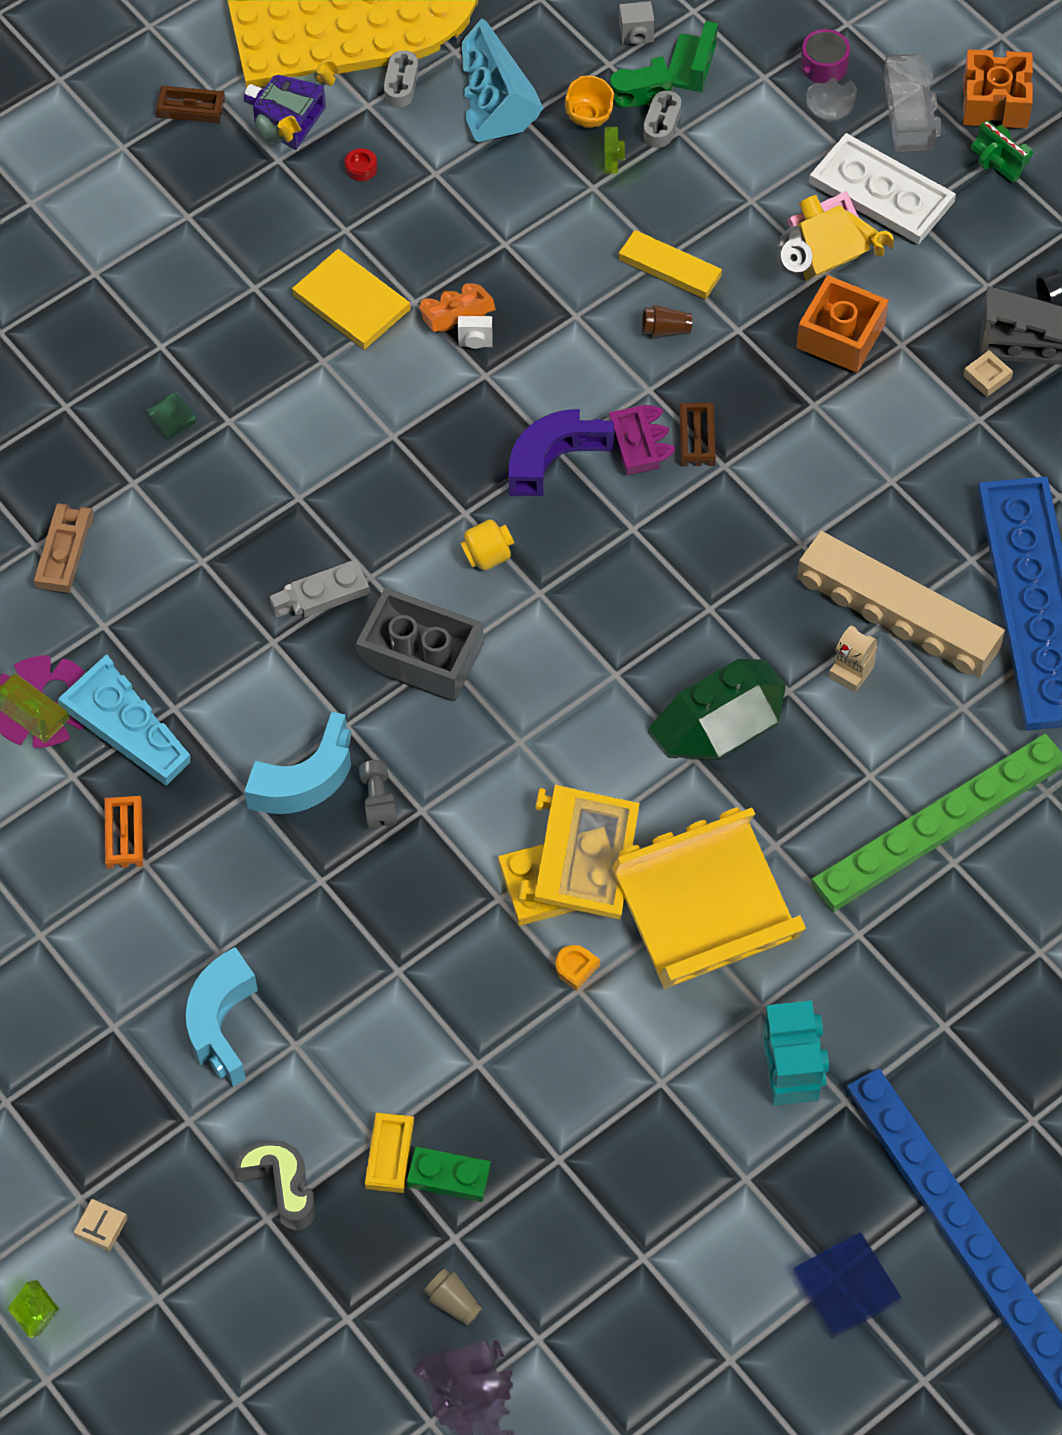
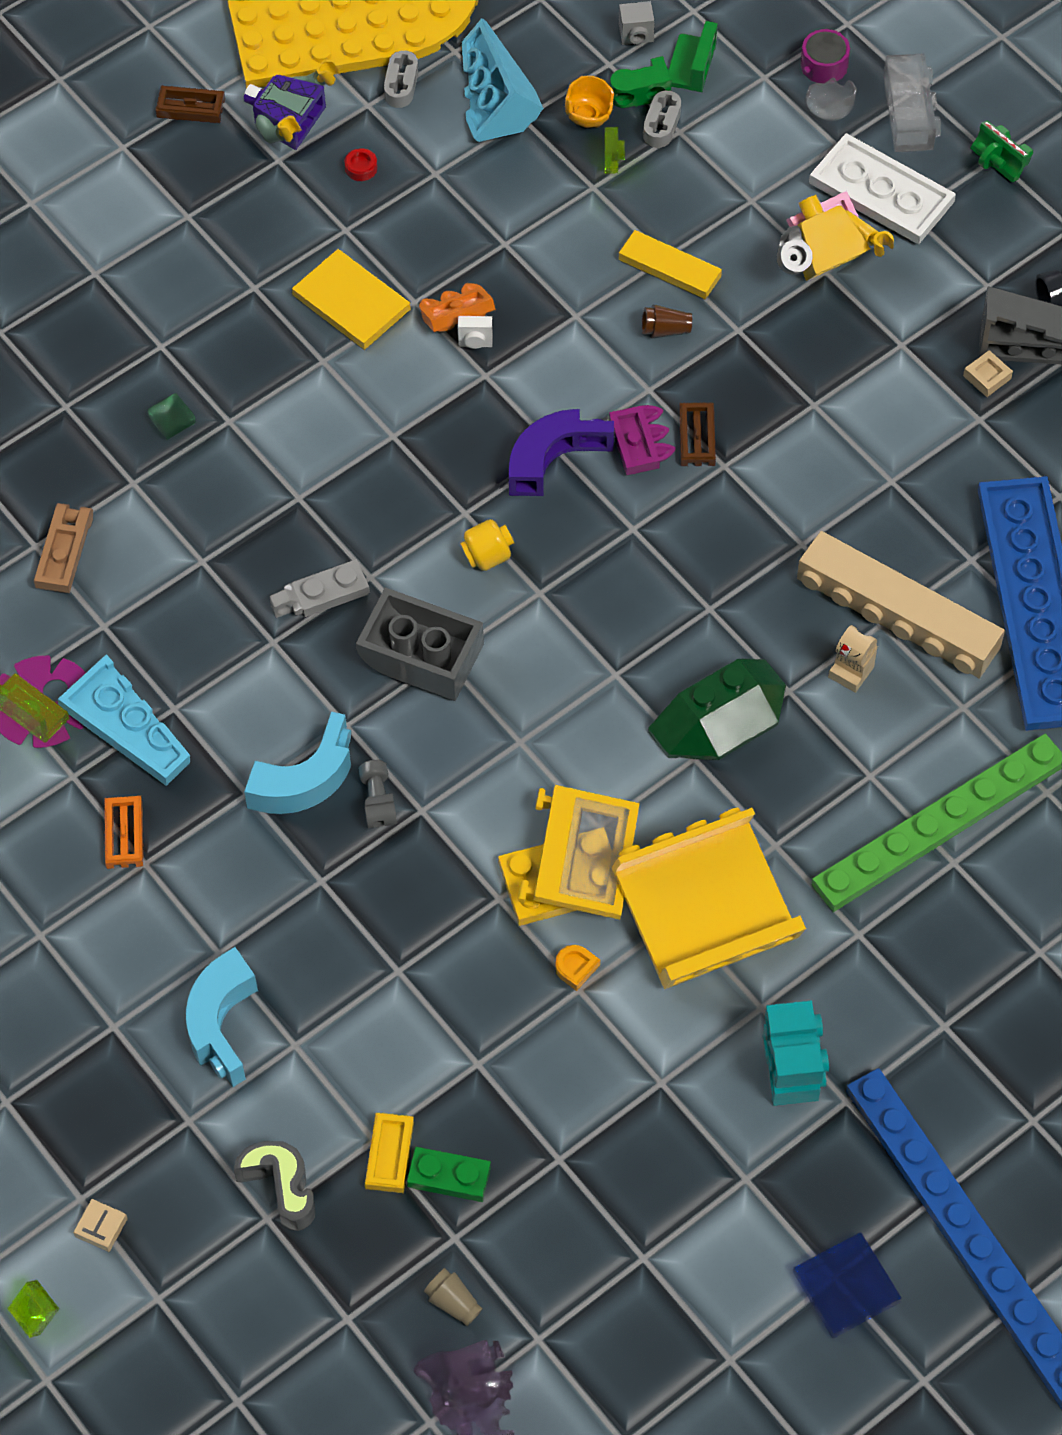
(842, 323): orange brick -> none
(998, 88): orange brick -> none

